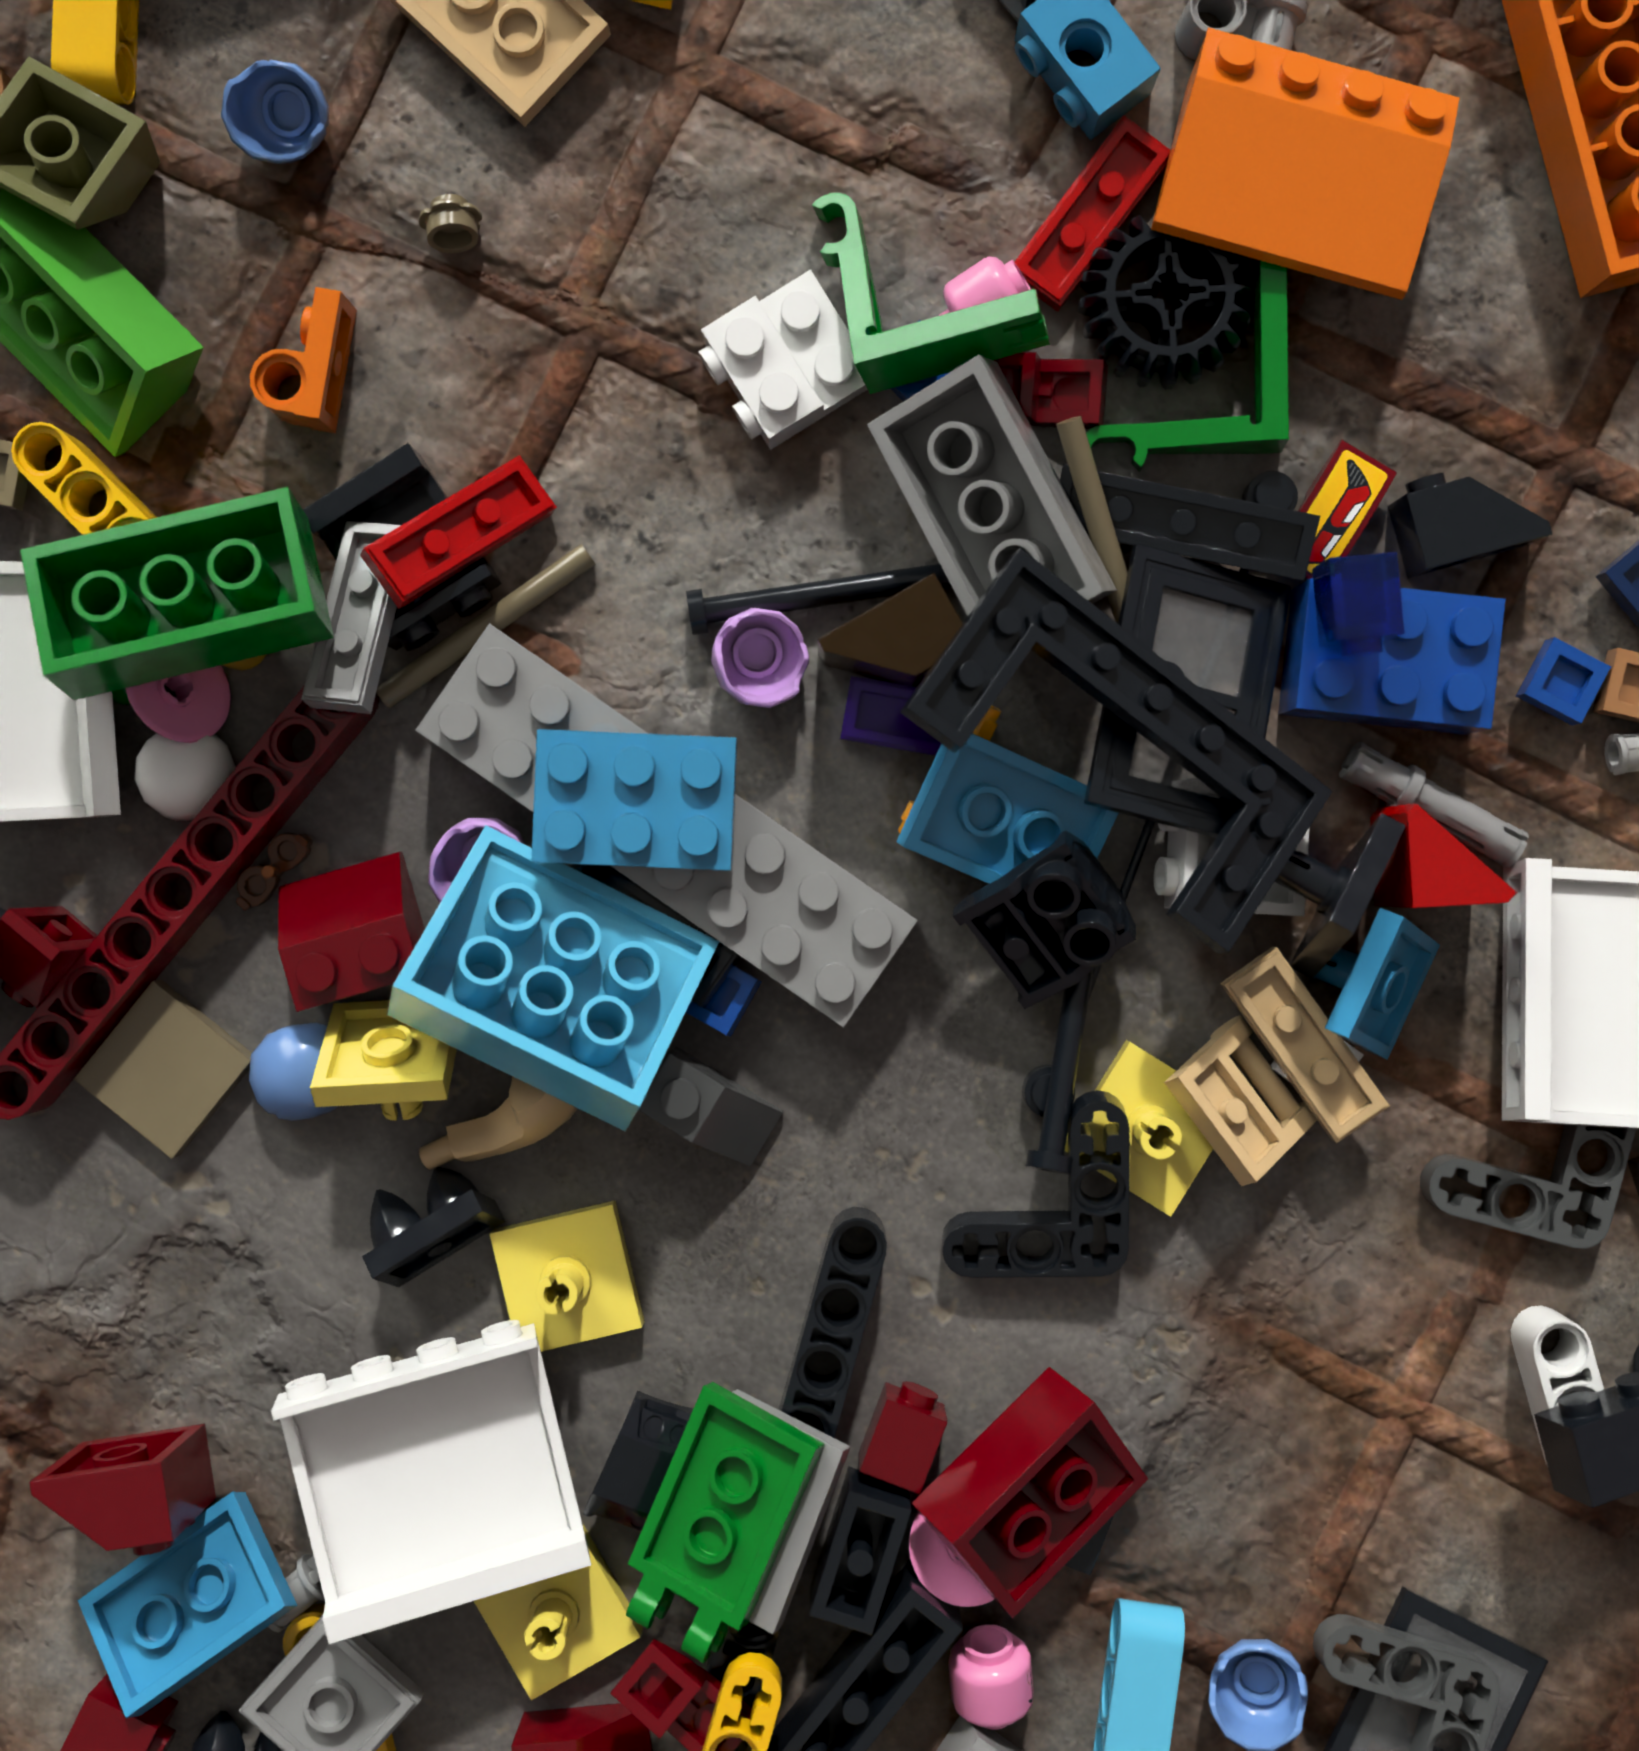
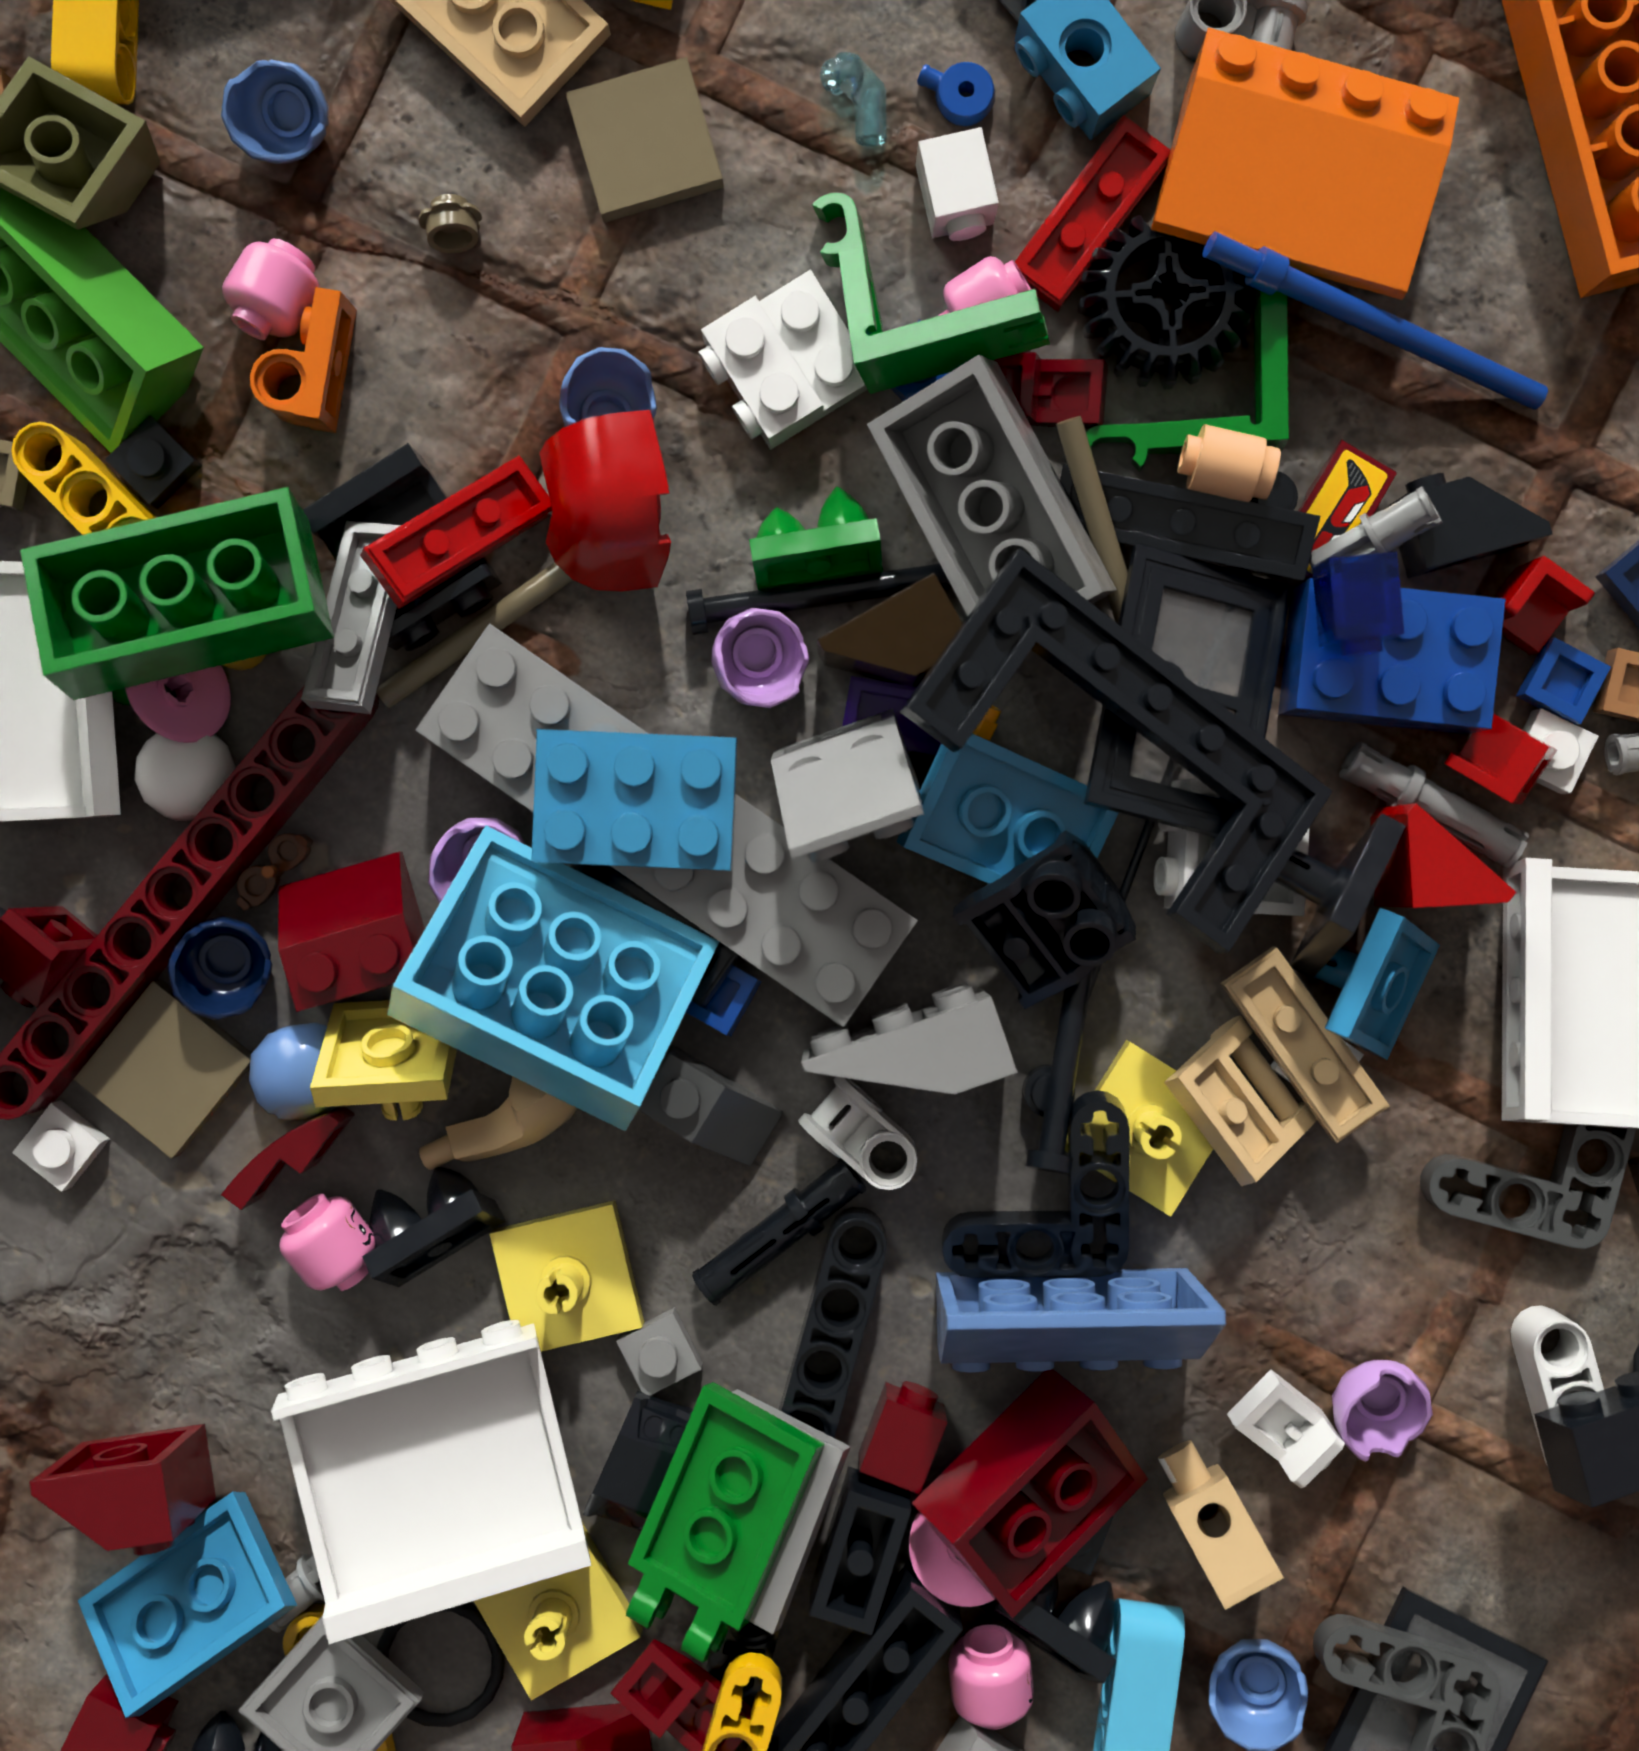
(61, 1145): none -> white plate
(153, 462): none -> black plate
(220, 968): none -> dark blue hair
(270, 289): none -> bright pink head
(298, 1148): none -> dark red slope
(327, 1242): none -> bright pink head
(497, 1672): none -> black piece
(605, 384): none -> medium blue hair
(607, 502): none -> red brick
(645, 139): none -> dark tan tile
(660, 1352): none -> light grey plate
(779, 1231): none -> black pin
(839, 547): none -> green tile
(846, 786): none -> light grey slope
(852, 76): none -> clear light blue arm
(859, 1133): none -> white piece
(930, 1049): none -> light grey slope
(956, 79): none -> blue piece
(957, 184): none -> white brick
(1078, 1634): none -> black tile
(1090, 1320): none -> medium blue slope
(1226, 1541): none -> tan torso
(1229, 464): none -> light nougat brick
(1271, 272): none -> blue bar
(1287, 1428): none -> white bracket
(1380, 1408): none -> lavender hair
(1383, 530): none -> light grey axle
(1503, 760): none -> red panel
(1538, 601): none -> red panel
(1572, 747): none -> white plate

